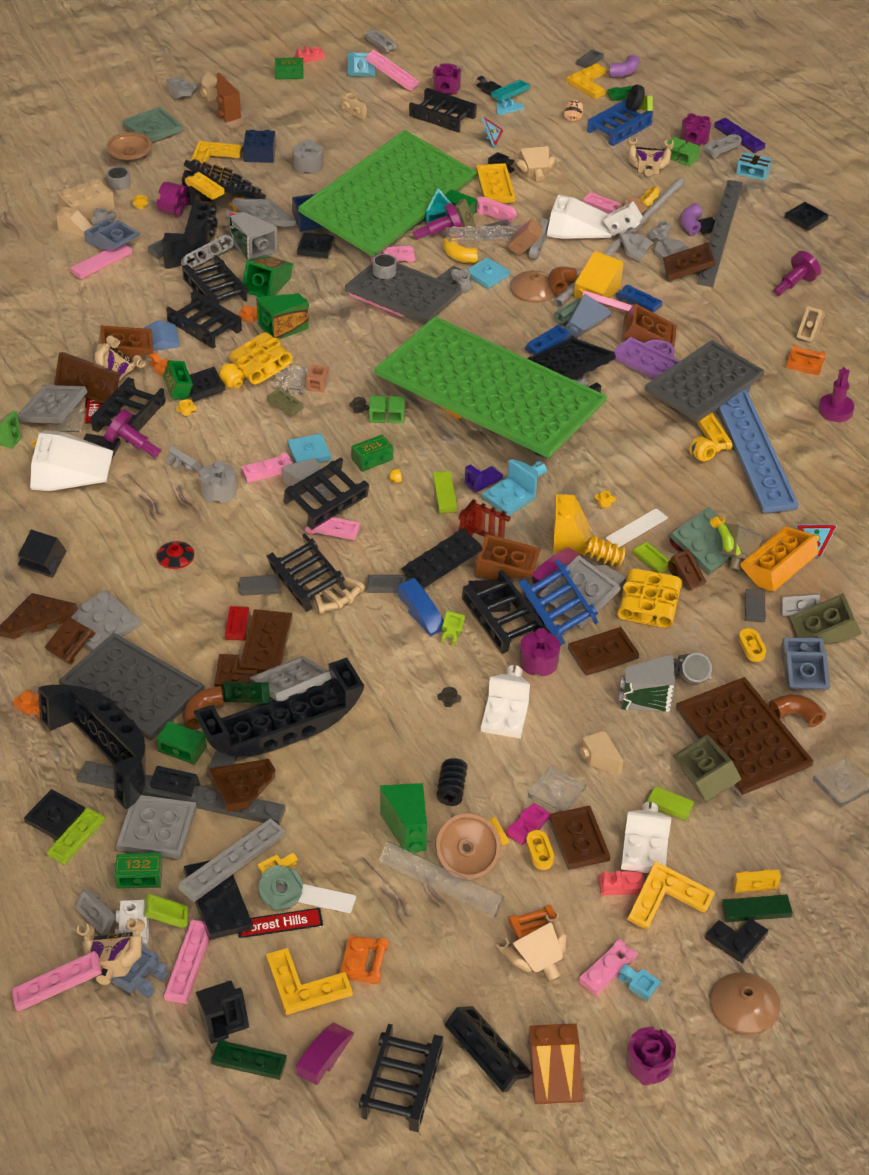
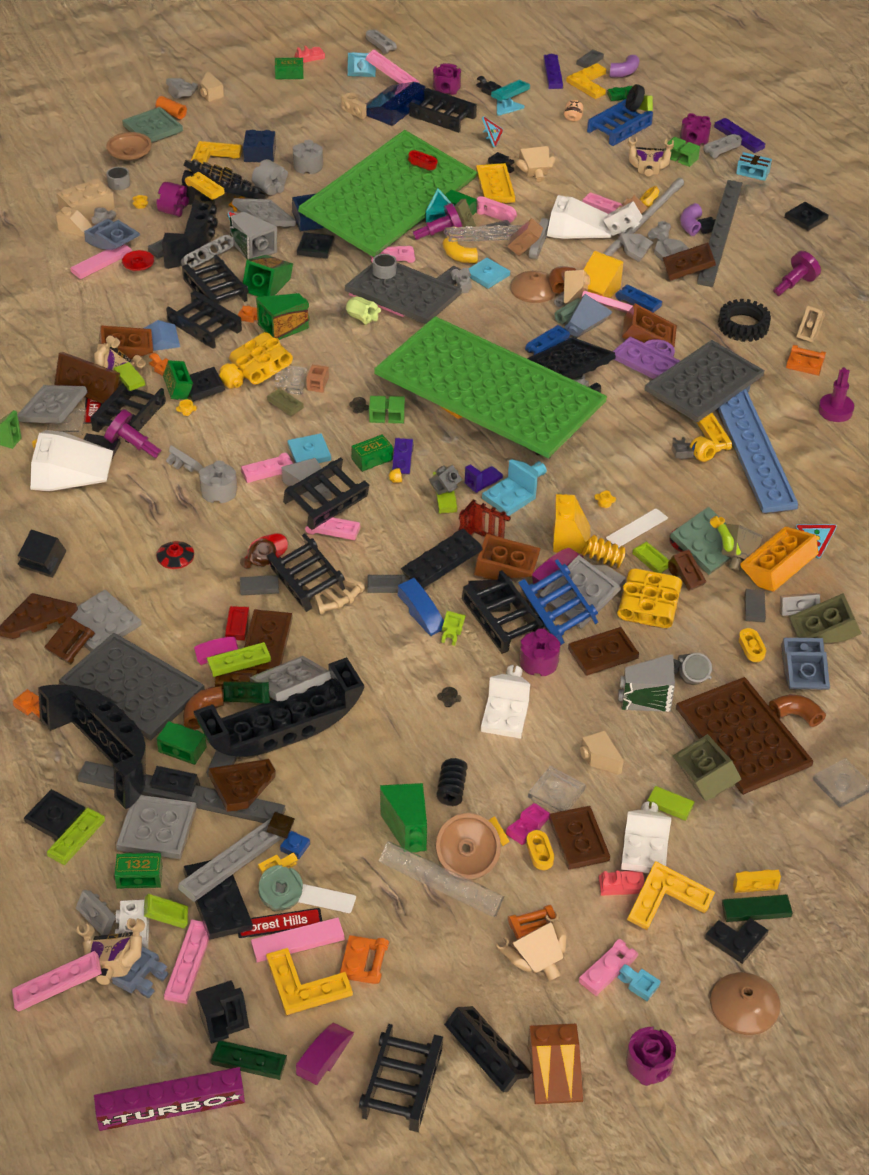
(130, 376): none -> lime tile
(138, 260): none -> red dish
(169, 1099): none -> magenta brick
(172, 107): none -> orange pin
(214, 648): none -> dark pink slope
(228, 100): dark orange slope -> none
(238, 659): none -> lime plate
(263, 546): none -> reddish brown hair
(269, 177): none -> light grey brick
(280, 825): none -> dark brown plate
(295, 844): none -> blue plate
(299, 938): none -> bright pink tile
(362, 309): none -> yellowish green piece
(393, 102): none -> clear blue slope
(403, 454): none -> dark purple bracket
(423, 160): none -> red plate
(445, 479): none -> dark grey brick
(553, 71): none -> dark purple plate
(575, 284): none -> tan slope
(681, 449): none -> flat silver plate
(744, 331): none -> black tyre

